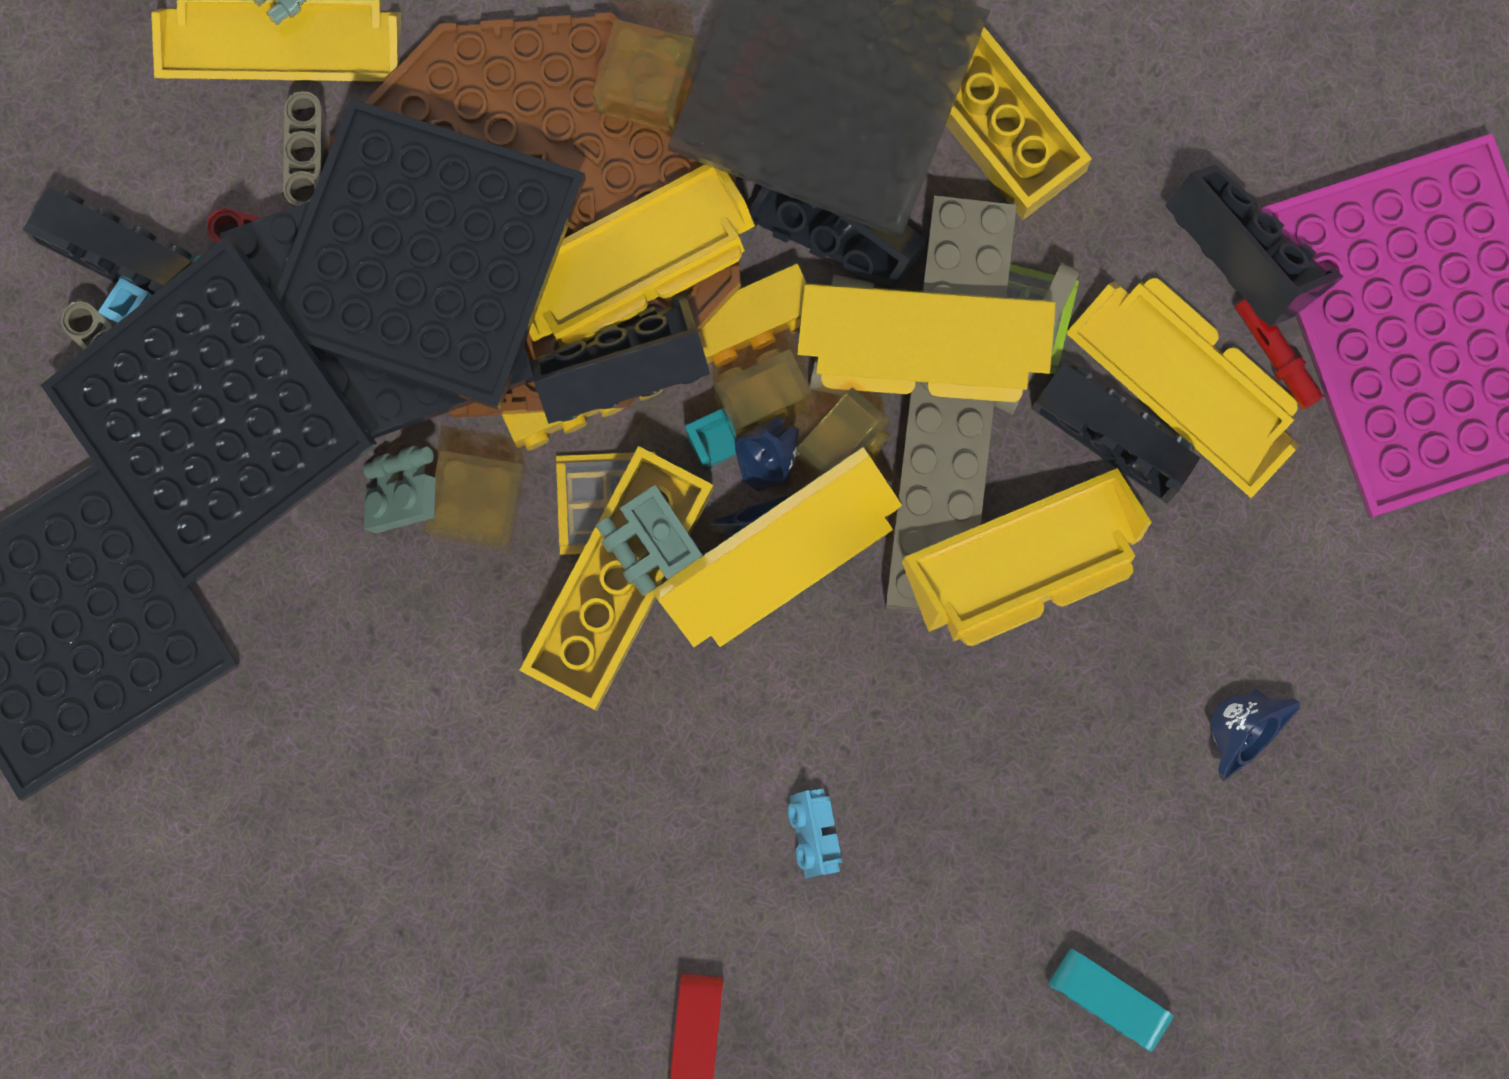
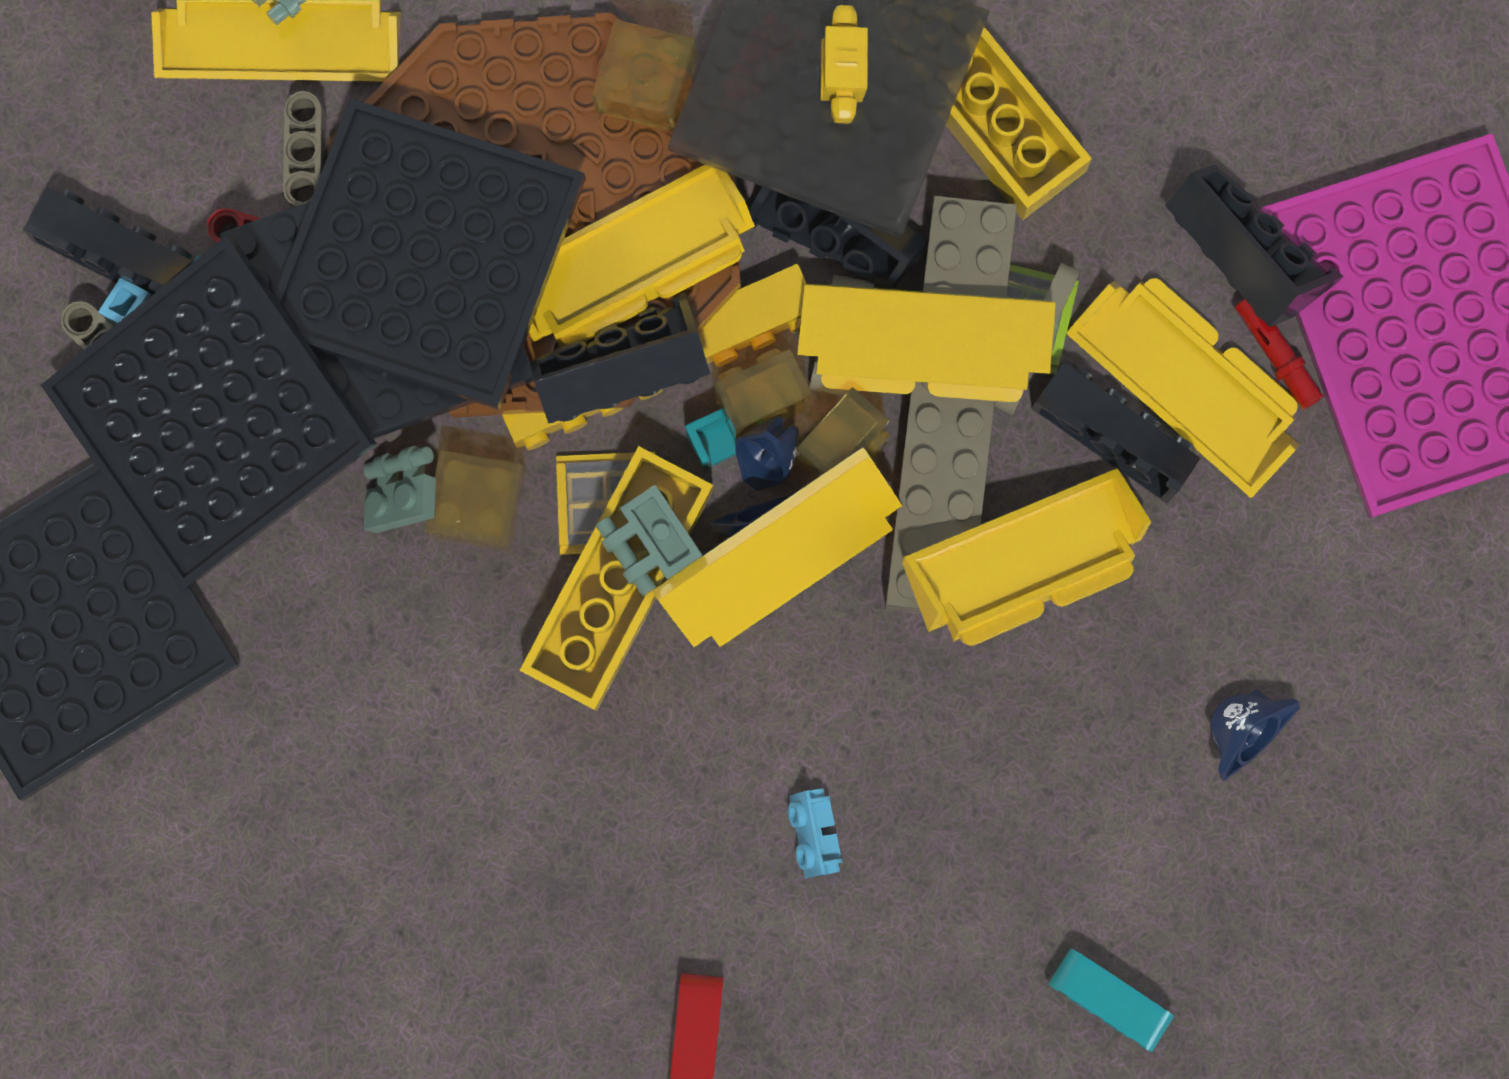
(844, 64): none -> yellow piece

